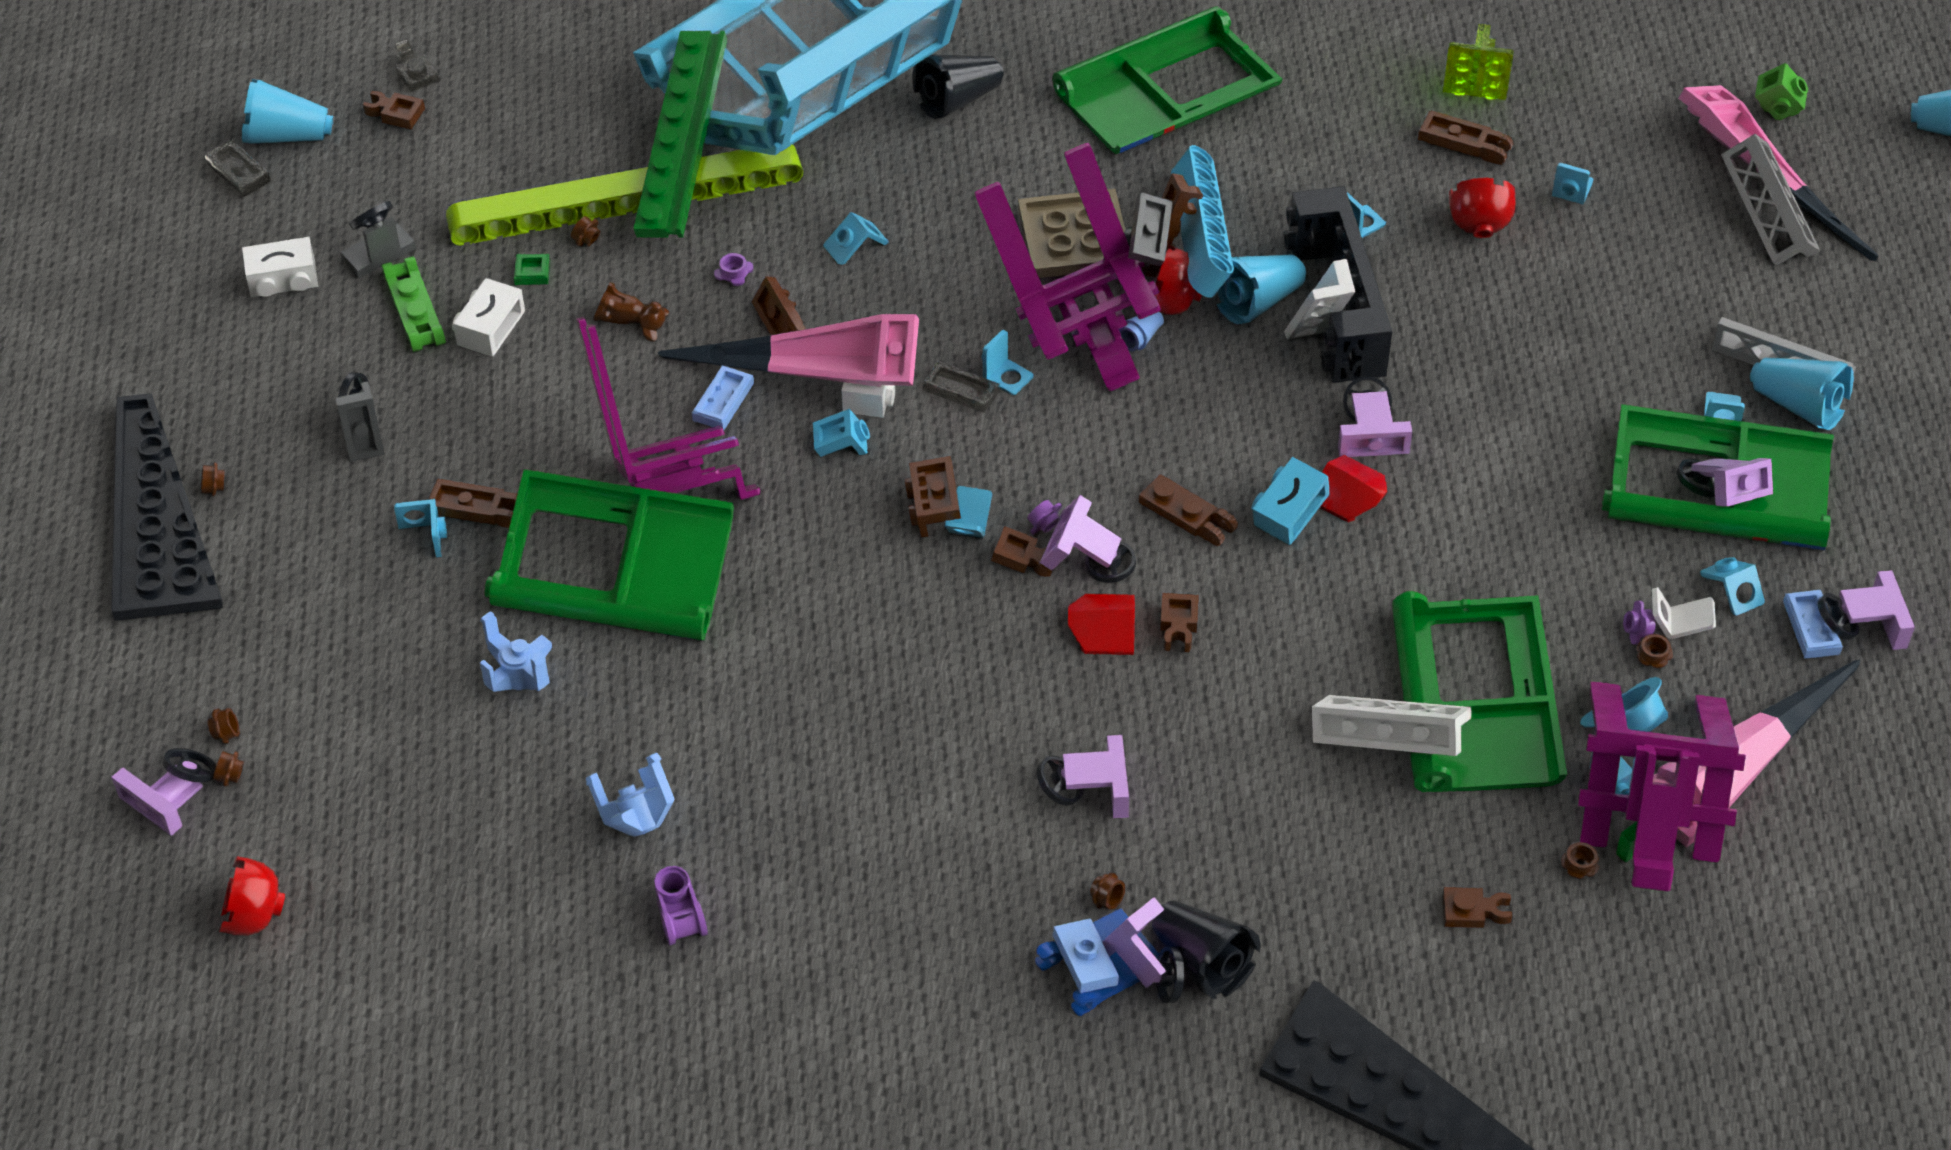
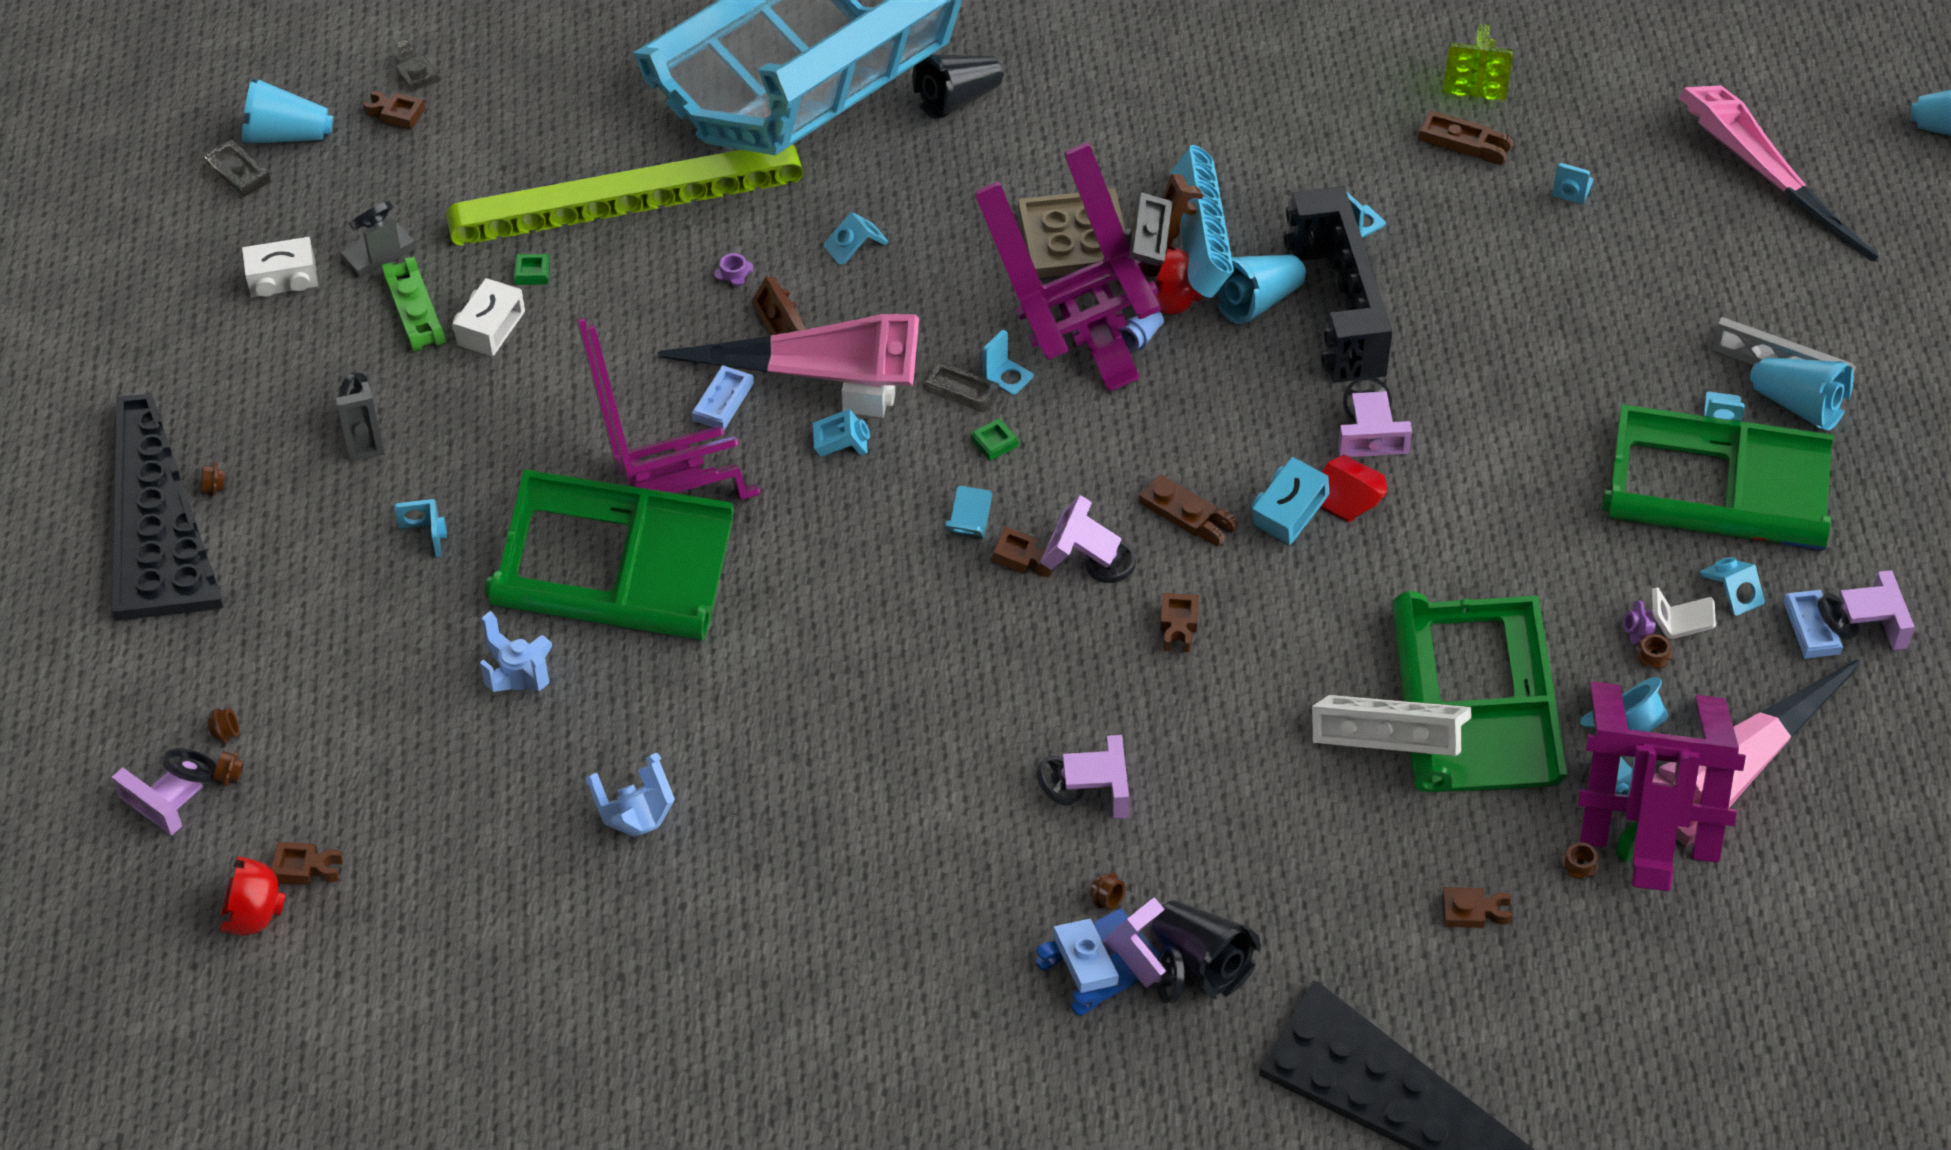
(300, 861): none -> reddish brown plate
(473, 502): reddish brown hinge -> none
(585, 231): reddish brown plate -> none
(627, 309): reddish brown animal -> none
(680, 135): green plate -> none
(680, 910): medium lavender piece -> none
(933, 492): reddish brown bracket -> none
(994, 439): none -> green tile
(1044, 516): medium lavender plate -> none
(1103, 623): red slope -> none
(1129, 109): green piece -> none
(1328, 296): white fence -> none
(1482, 206): red cylinder -> none
(1728, 479): lavender piece -> none
(1781, 92): bright green brick -> none
(1782, 198): light grey fence -> none

